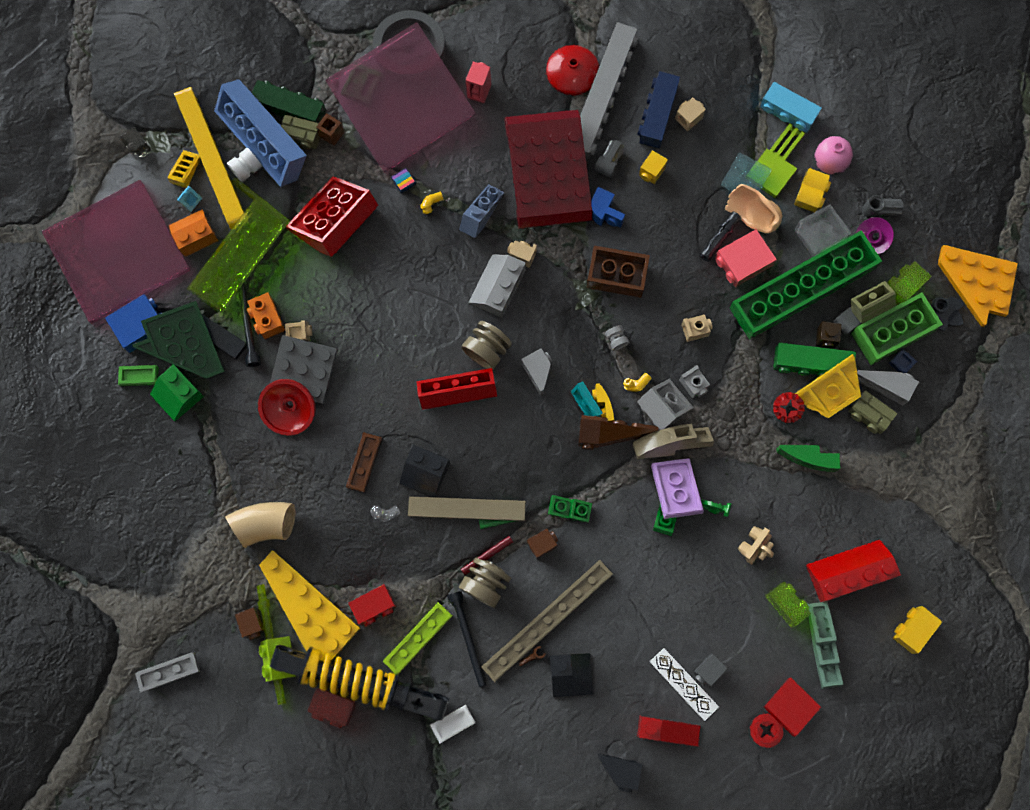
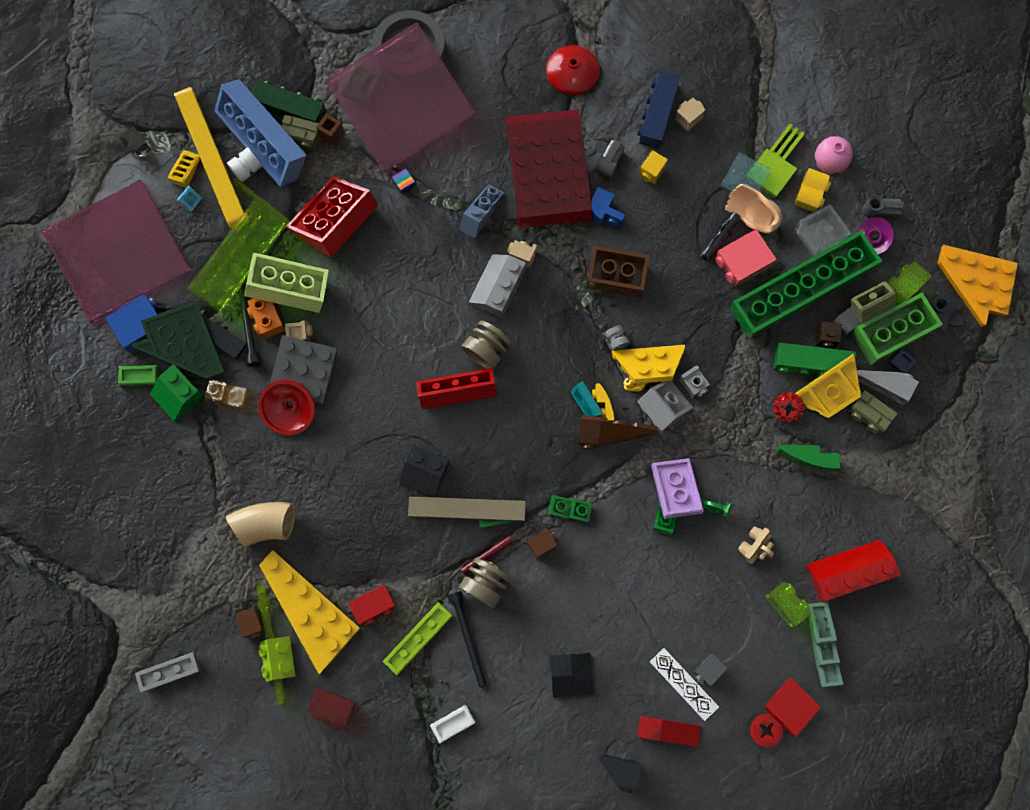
(193, 233): orange slope -> none
(226, 394): none -> clear yellow slope
(286, 282): none -> yellowish green brick
(364, 462): reddish brown tile -> none
(382, 690): piece -> none
(384, 515): clear arm -> none
(429, 200): yellow arm -> none
(478, 82): coral brick -> none
(531, 657): reddish brown hand -> none
(538, 368): light grey slope -> none
(547, 620): dark tan tile -> none
(606, 84): light grey brick -> none
(650, 364): none -> yellow wing
(674, 438): dark tan slope -> none
(692, 332): tan brick -> none
(790, 107): medium azure brick -> none
(916, 629): yellow brick -> none

